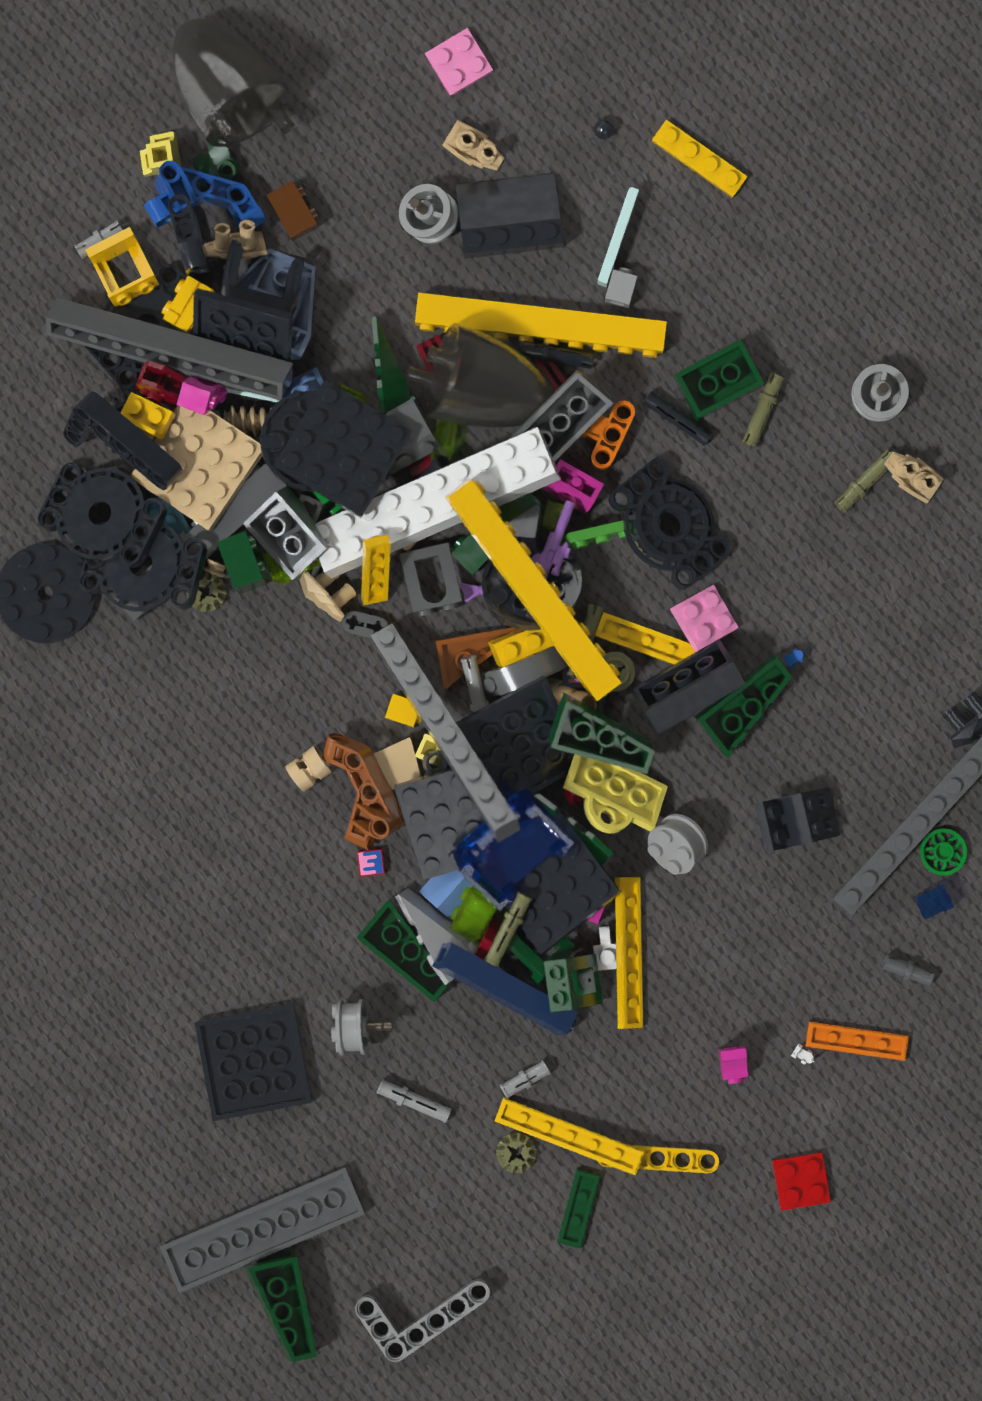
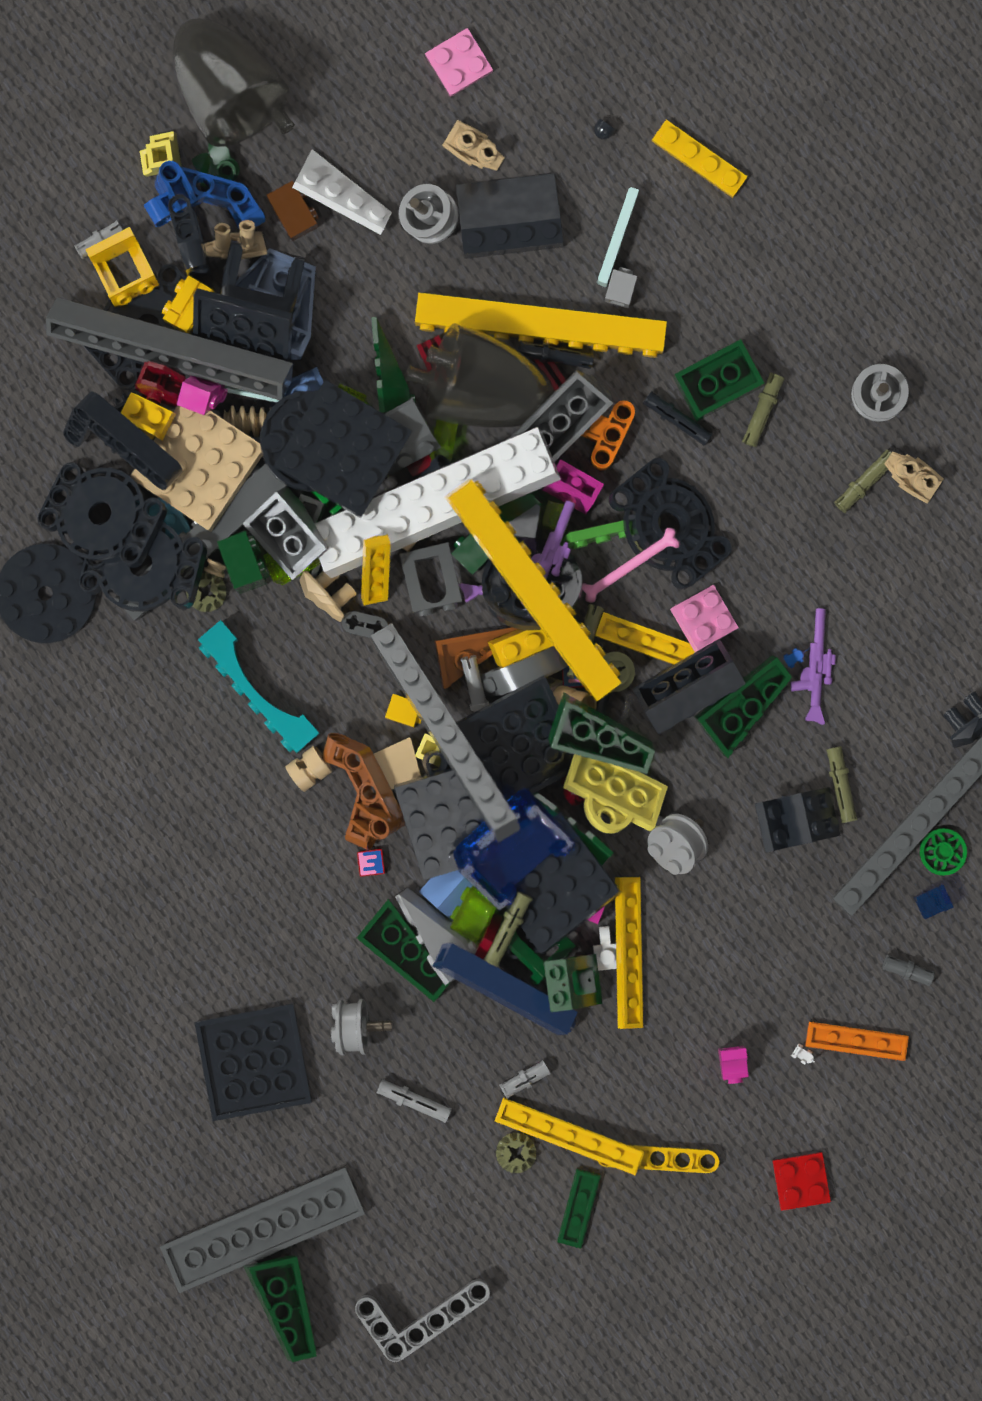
(220, 644): none -> teal arch
(334, 189): none -> white wing
(668, 540): none -> bright pink piece
(818, 664): none -> medium lavender piece
(841, 784): none -> olive pin

